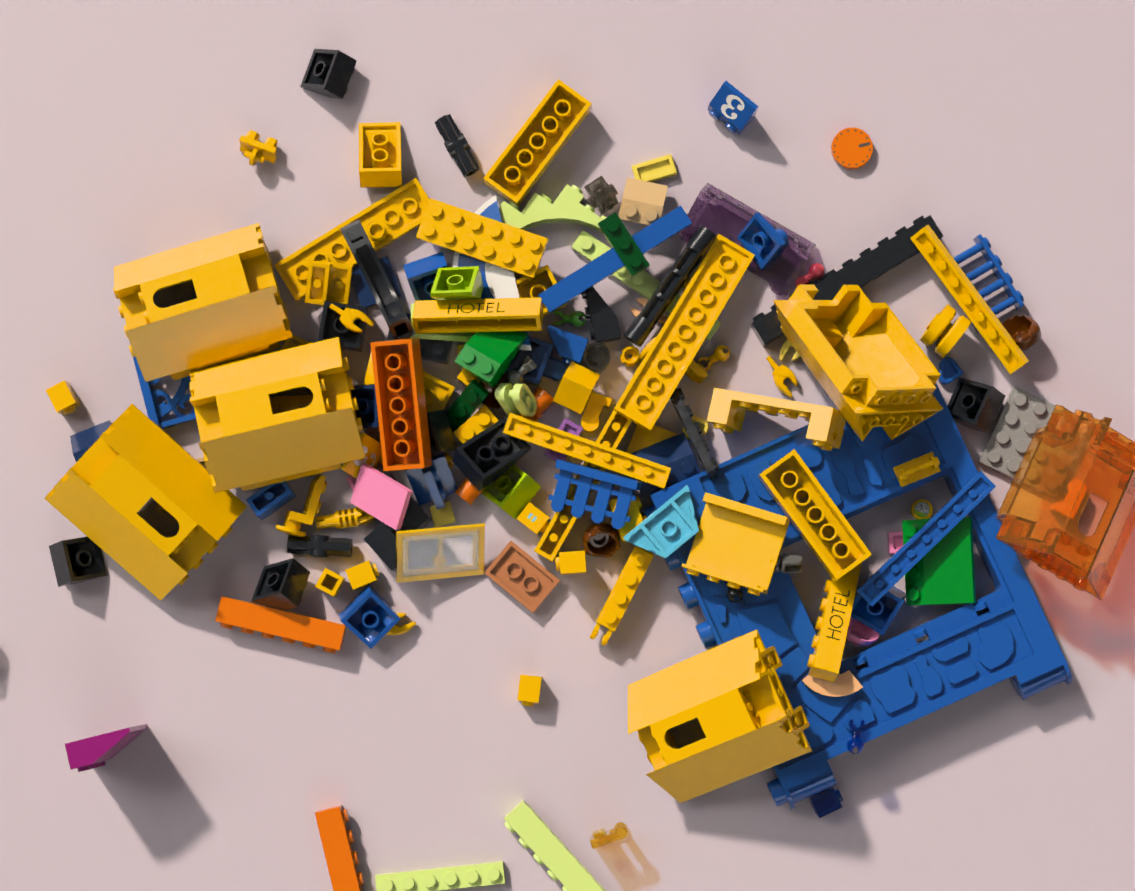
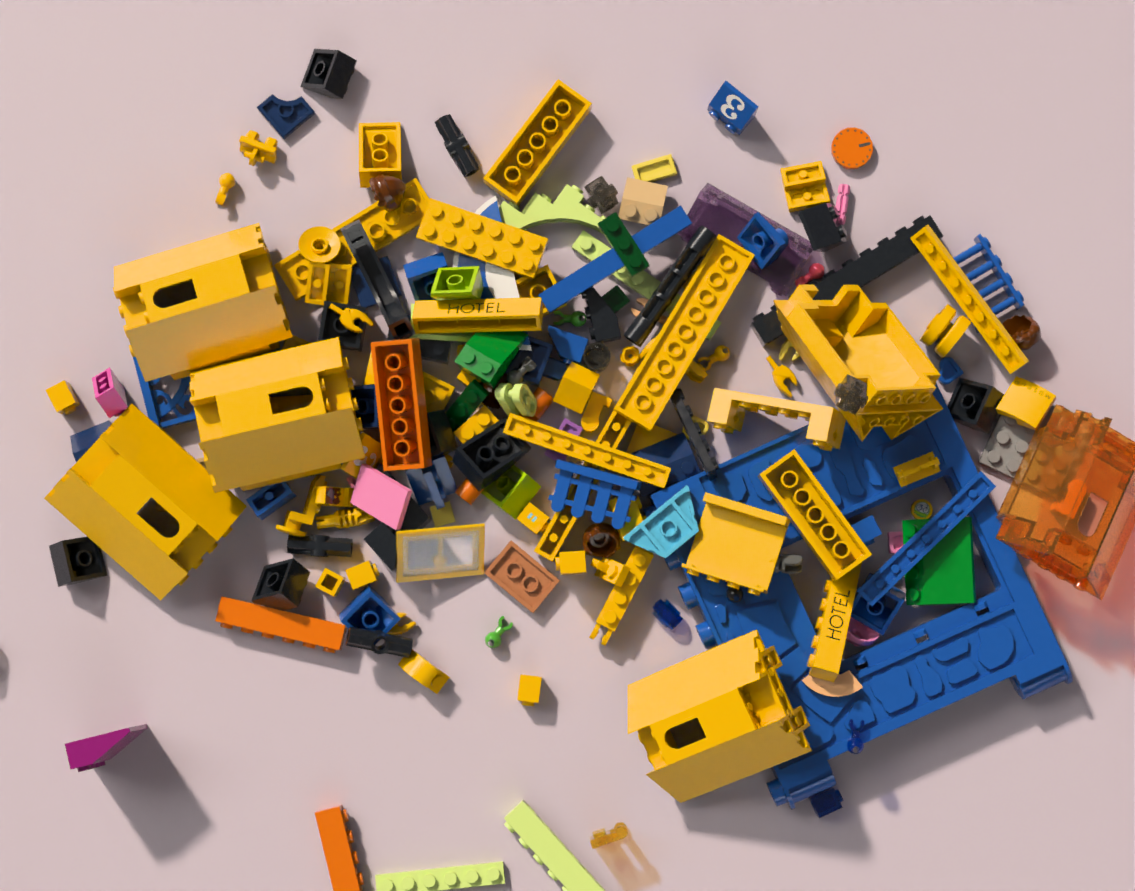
(109, 393): none -> dark pink brick
(226, 181): none -> yellow arm
(285, 115): none -> dark blue tile
(319, 237): none -> yellow dish
(334, 496): none -> yellow leg
(365, 639): none -> black piece
(388, 191): none -> reddish brown hair
(424, 671): none -> yellow brick
(495, 637): none -> bright green arm
(610, 570): none -> yellow hinge
(616, 299): none -> dark green plate
(667, 613): none -> clear blue brick
(804, 186): none -> yellow slope
(823, 227): none -> black slope
(842, 202): none -> bright pink axle
(851, 394): none -> clear smoke brick
(867, 530): none -> blue brick
(1026, 403): none -> yellow slope

